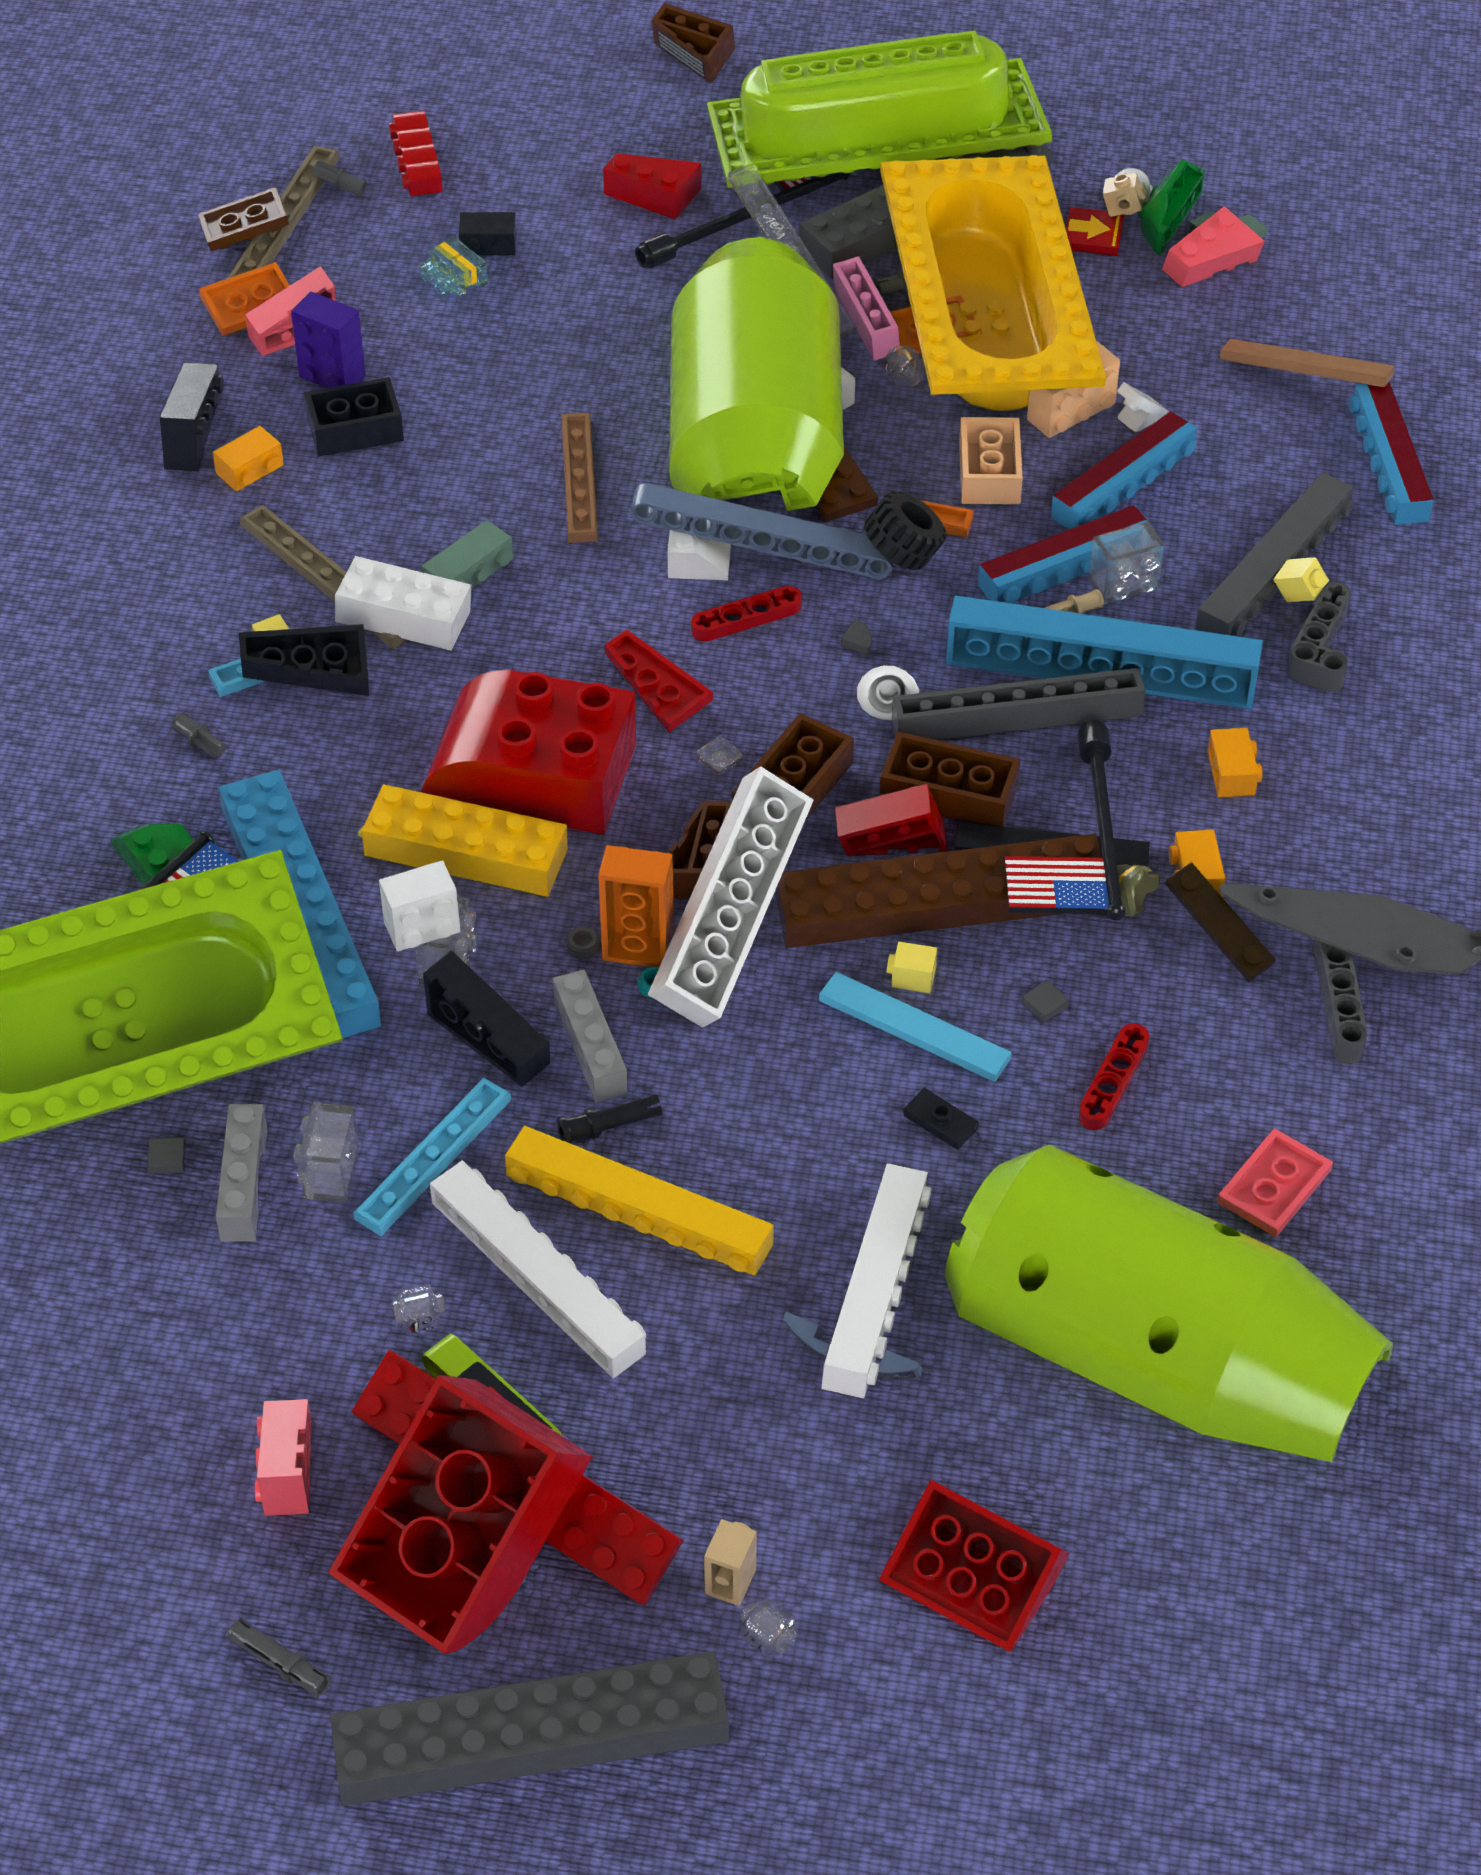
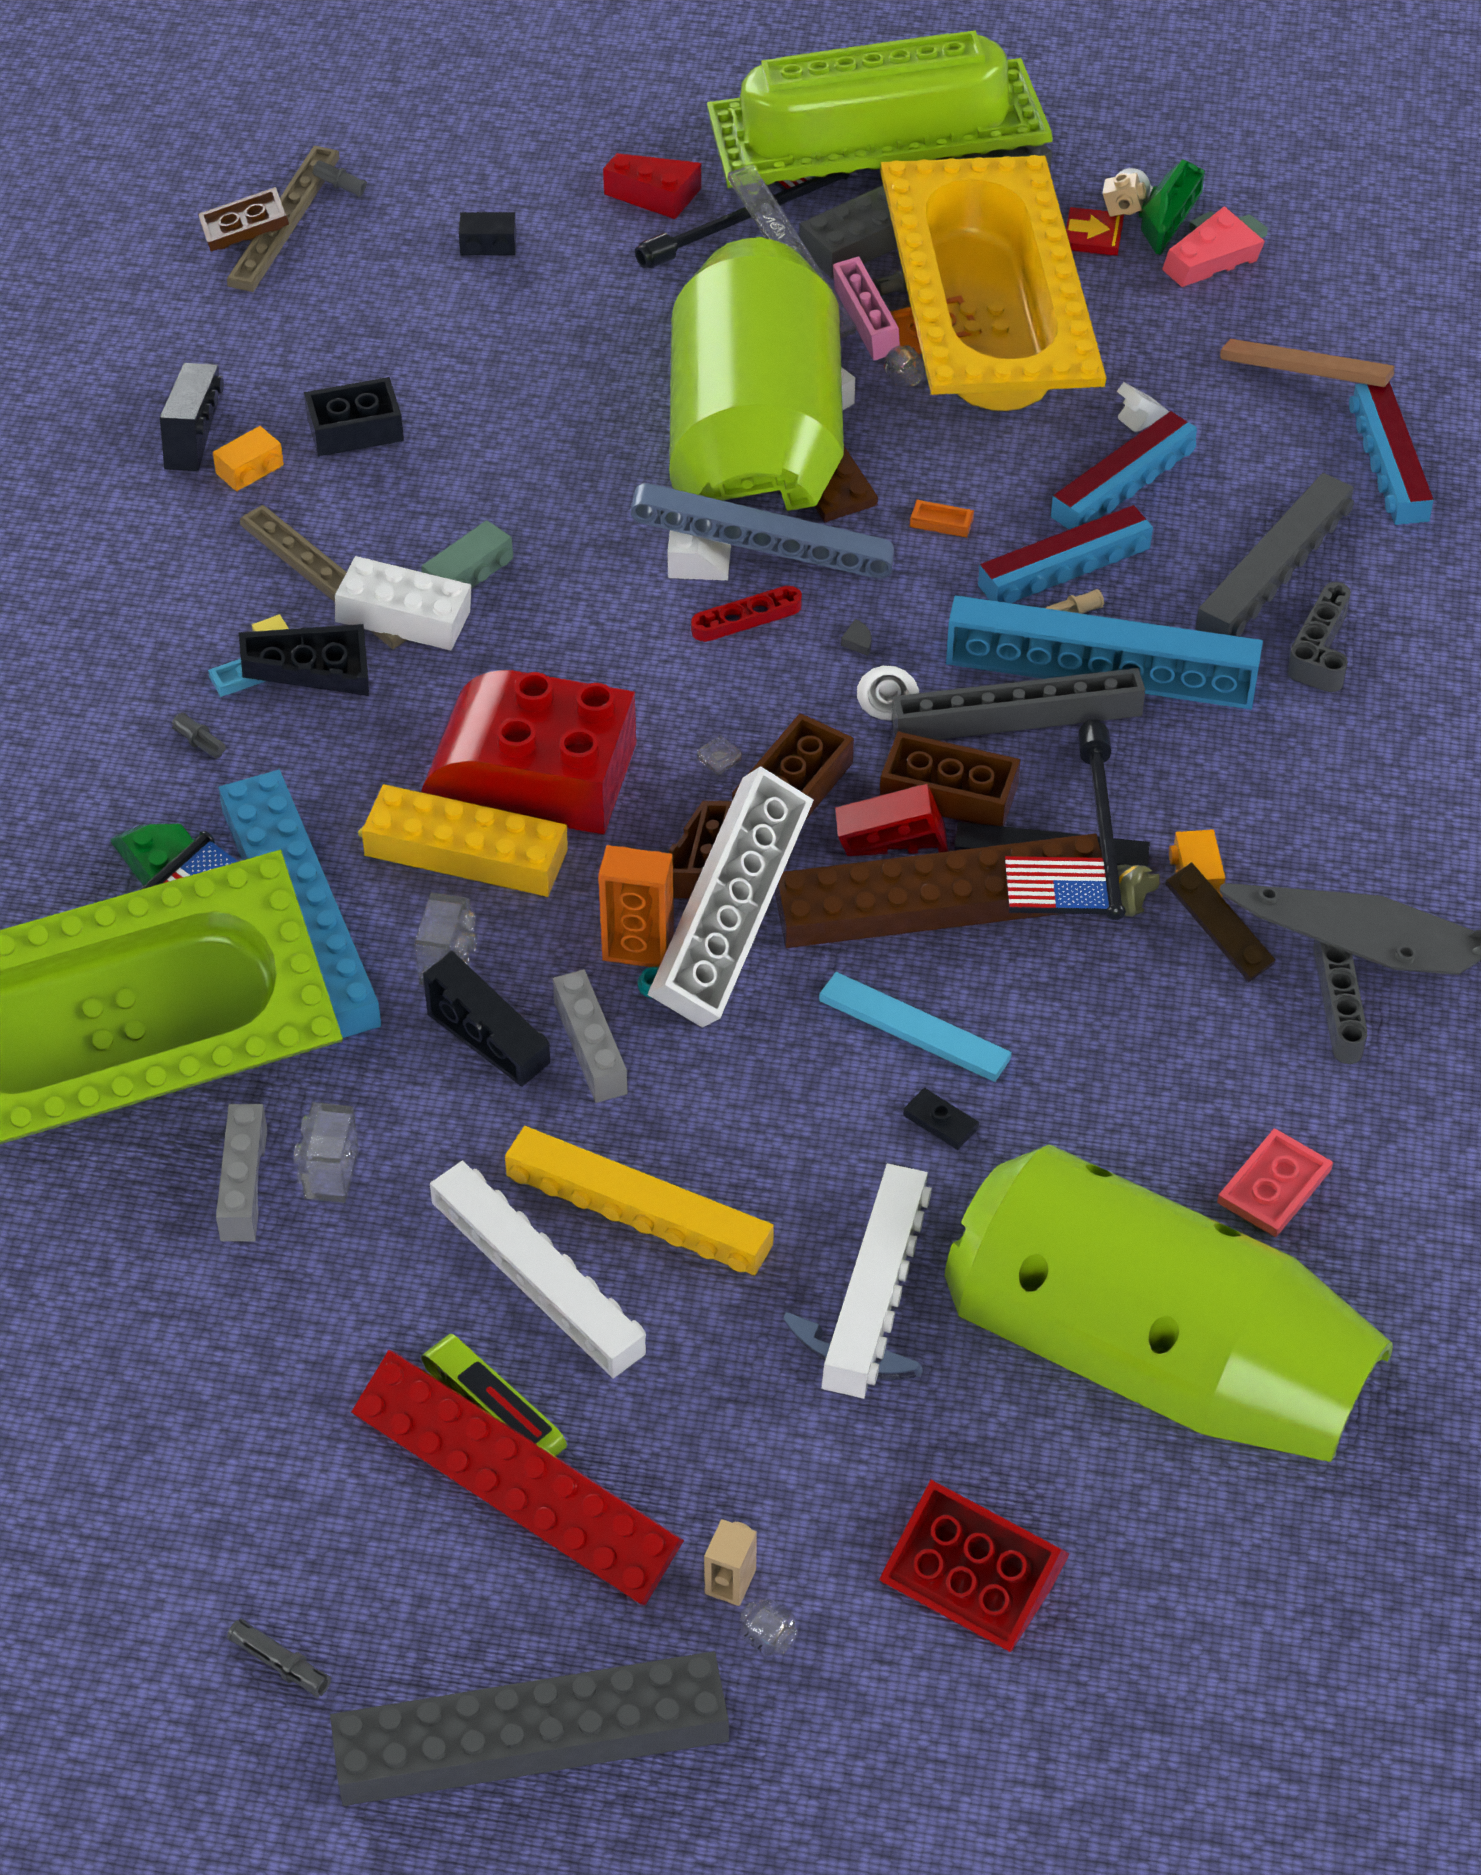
(166, 1155): dark grey tile -> none
(236, 296): orange plate -> none
(271, 322): coral wedge -> none
(284, 1457): coral wedge -> none
(328, 341): dark purple brick -> none
(417, 153): red brick -> none
(418, 1308): clear head -> none
(419, 905): white brick -> none
(431, 1157): medium azure tile -> none
(454, 267): clear light blue hips -> none
(459, 1513): red brick -> none
(579, 478): medium nougat tile -> none
(582, 942): dark grey tile -> none
(593, 1123): black pin -> none
(659, 682): red wing -> none
(693, 40): reddish brown wedge -> none
(905, 530): black tyre -> none
(913, 967): light yellow brick -> none
(990, 460): light nougat brick -> none
(1045, 1001): dark grey tile -> none
(1060, 409): light nougat brick -> none
(1118, 1077): red beam -> none
(1126, 562): clear brick -> none
(1234, 762): light orange brick -> none
(1301, 579): light yellow brick -> none

